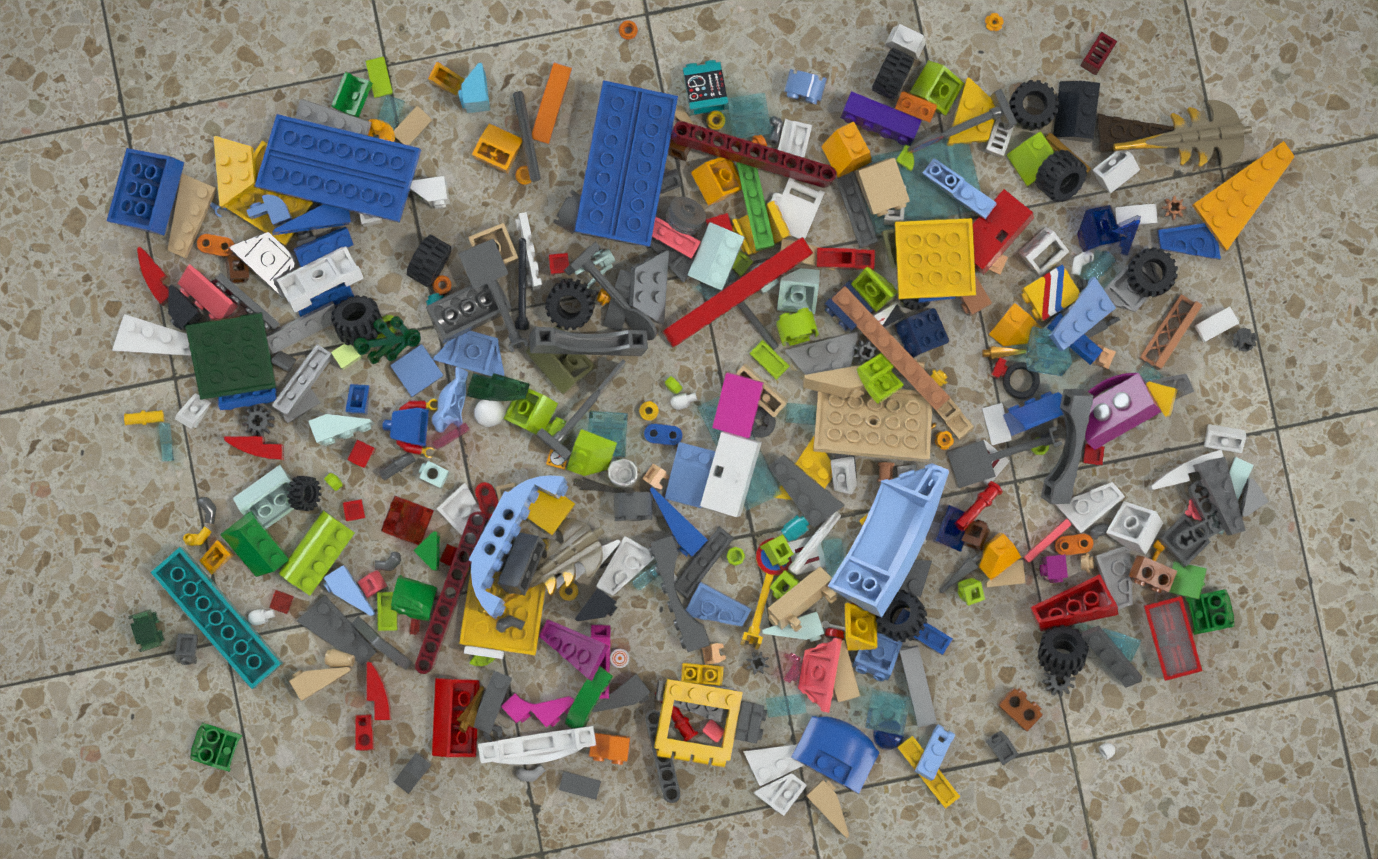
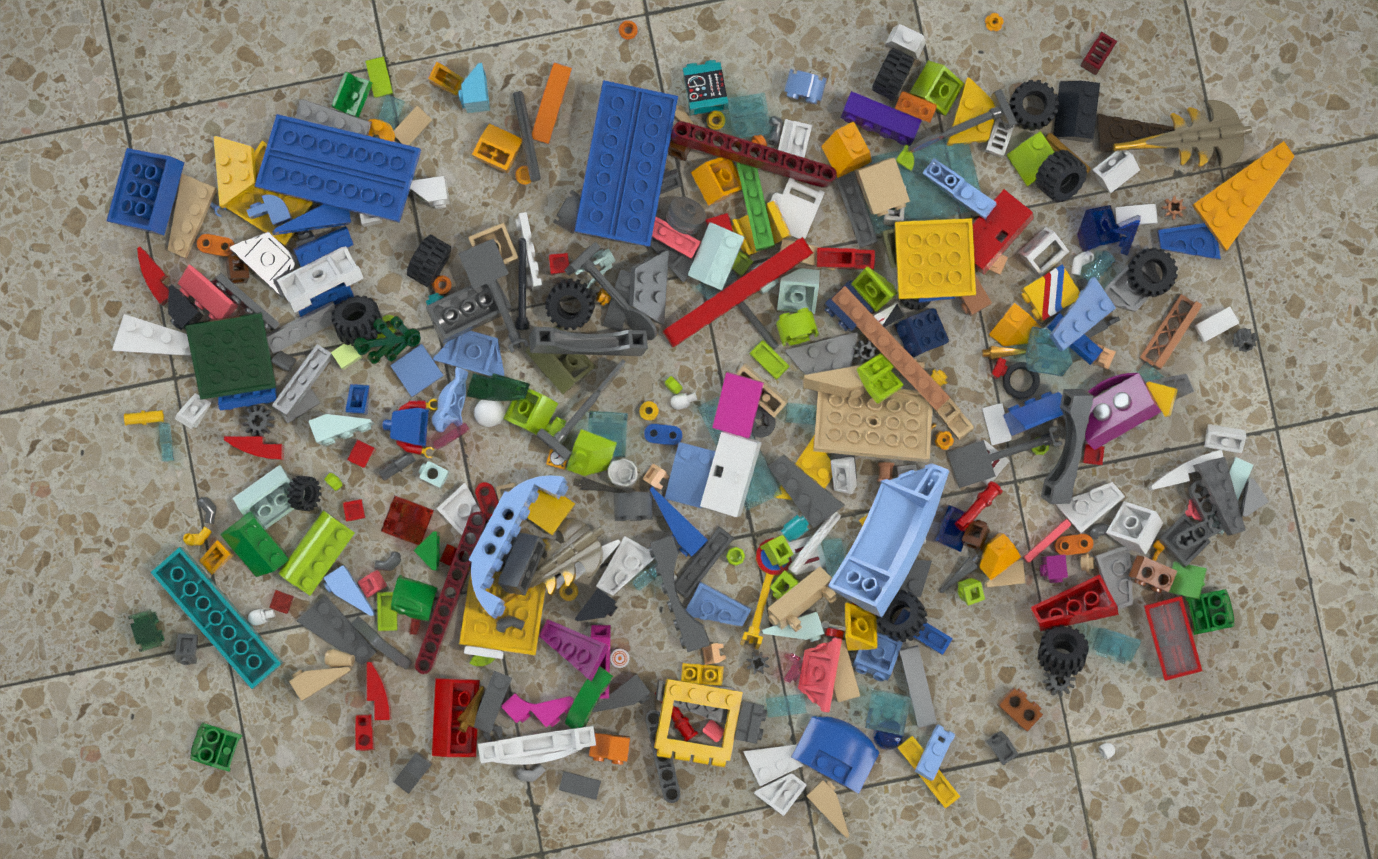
(1112, 656): dark grey plate -> none

